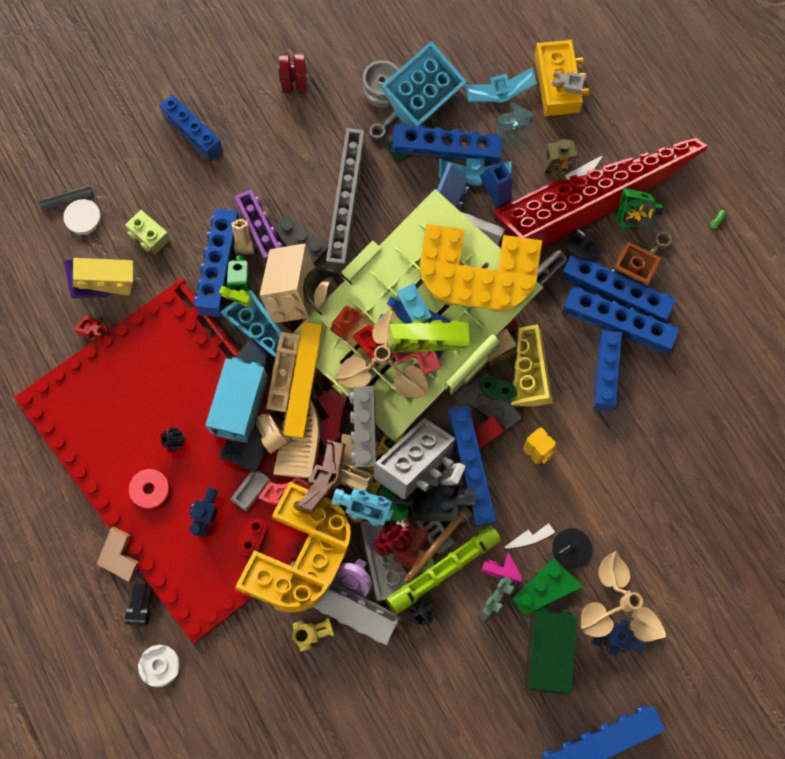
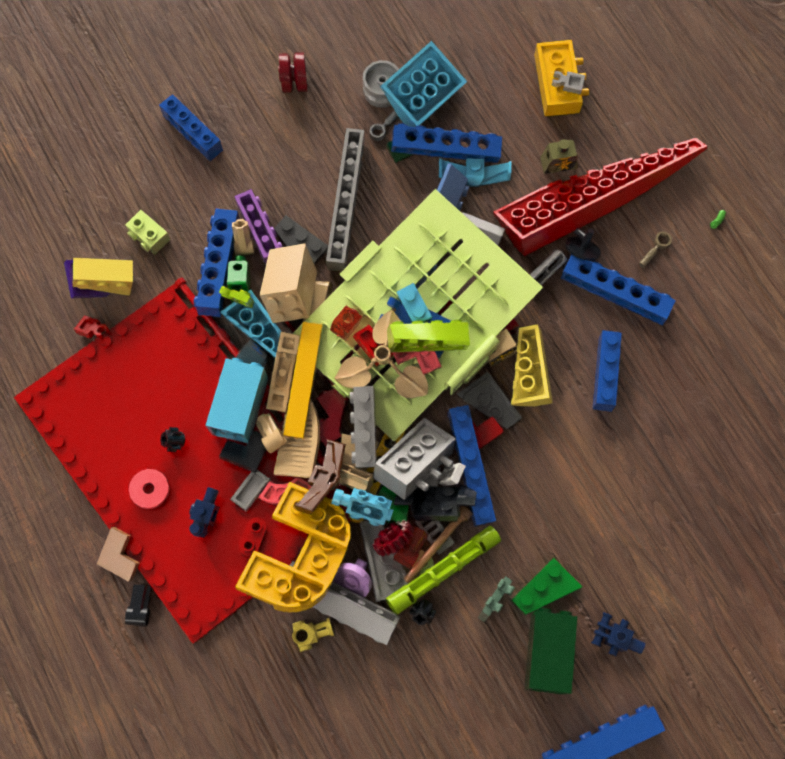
(66, 197): dark grey axle -> none
(82, 217): white tile -> none
(159, 666): white tile -> none
(313, 280): black piece -> none
(474, 286): yellow plate -> none
(497, 389): dark green plate -> none
(498, 183): blue slope -> none
(501, 87): medium azure plate -> none
(509, 569): dark pink slope -> none
(517, 118): clear light blue slope -> none
(527, 537): white sticker -> none
(539, 446): yellow brick -> none
(571, 548): black shield -> none
(583, 169): white sticker -> none
(595, 618): tan plant -> none
(610, 323): blue brick -> none
(636, 209): torso -> none
(637, 263): dark orange slope -> none

